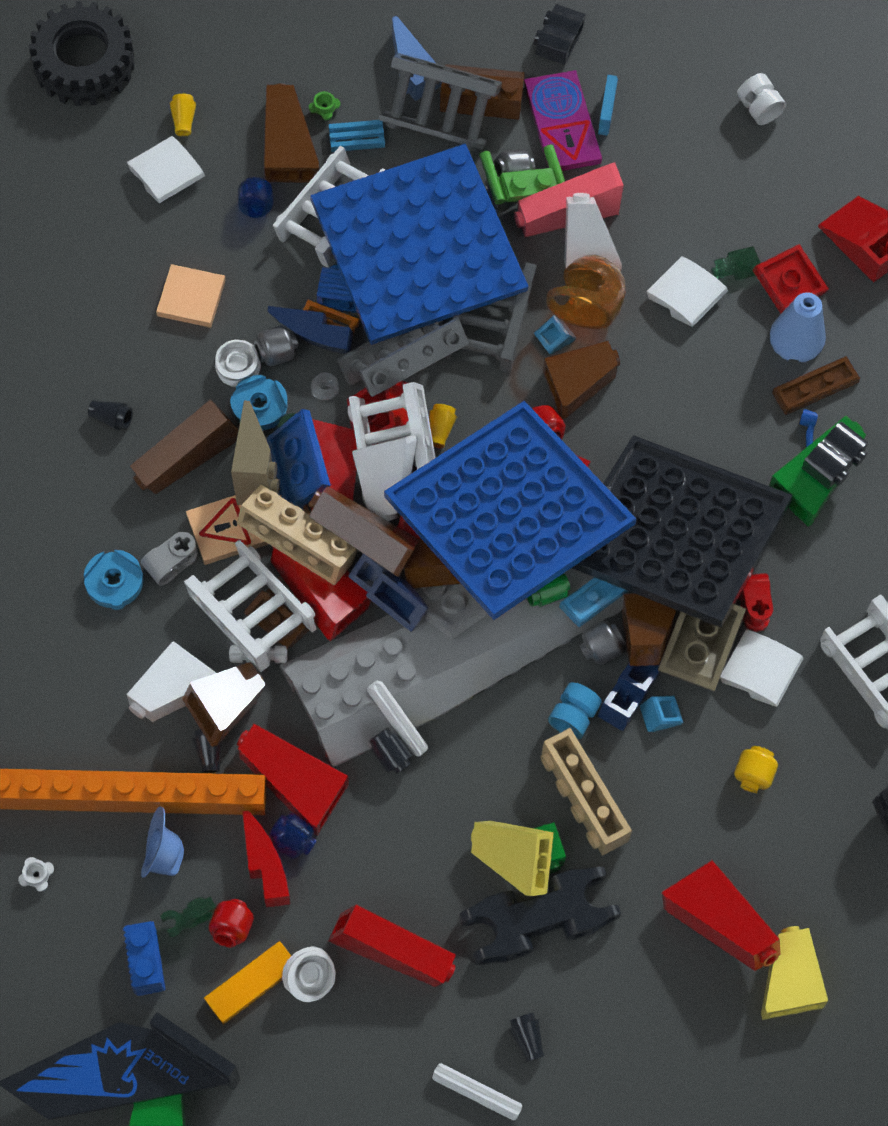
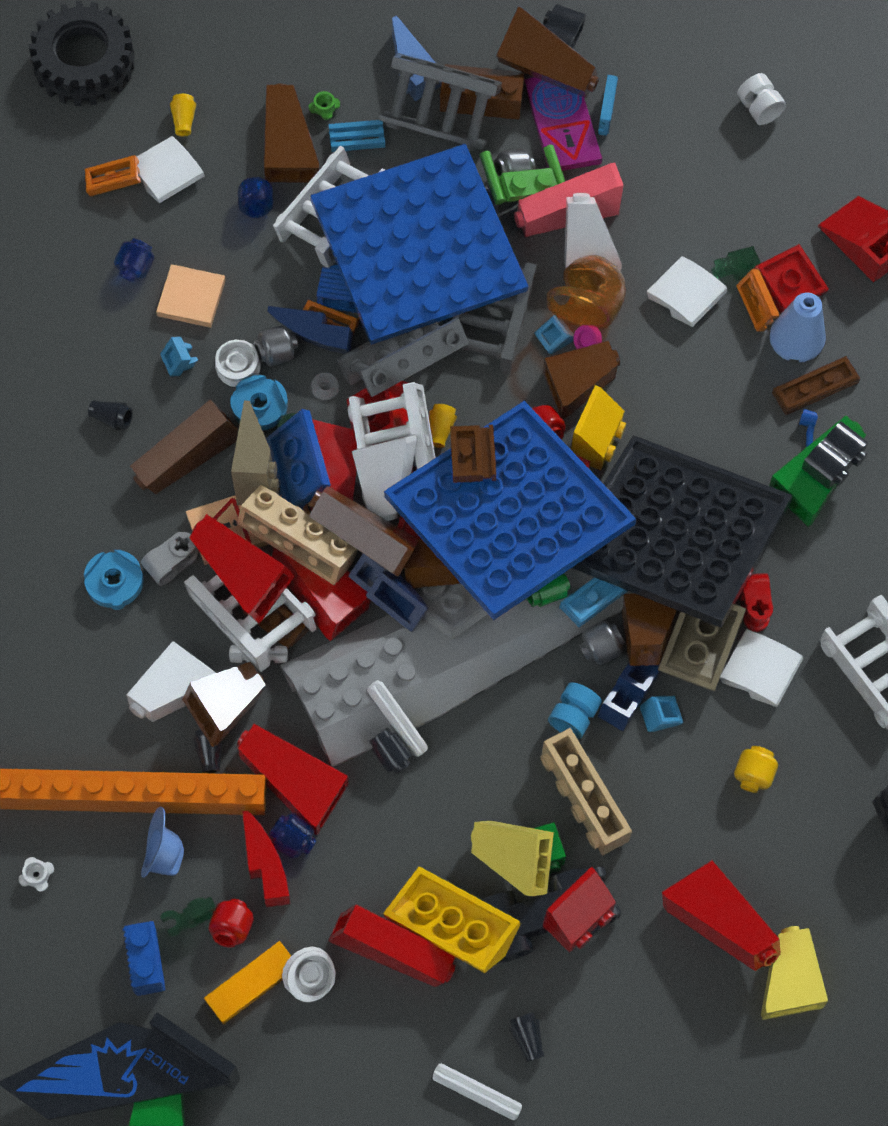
(112, 180): none -> orange tile
(134, 259): none -> clear blue head
(177, 357): none -> dark azure tile
(245, 570): none -> red slope
(453, 920): none -> yellow slope
(473, 453): none -> reddish brown plate
(545, 56): none -> reddish brown slope
(580, 911): none -> red slope
(586, 336): none -> dark pink tile
(598, 428): none -> yellow slope
(760, 298): none -> orange tile

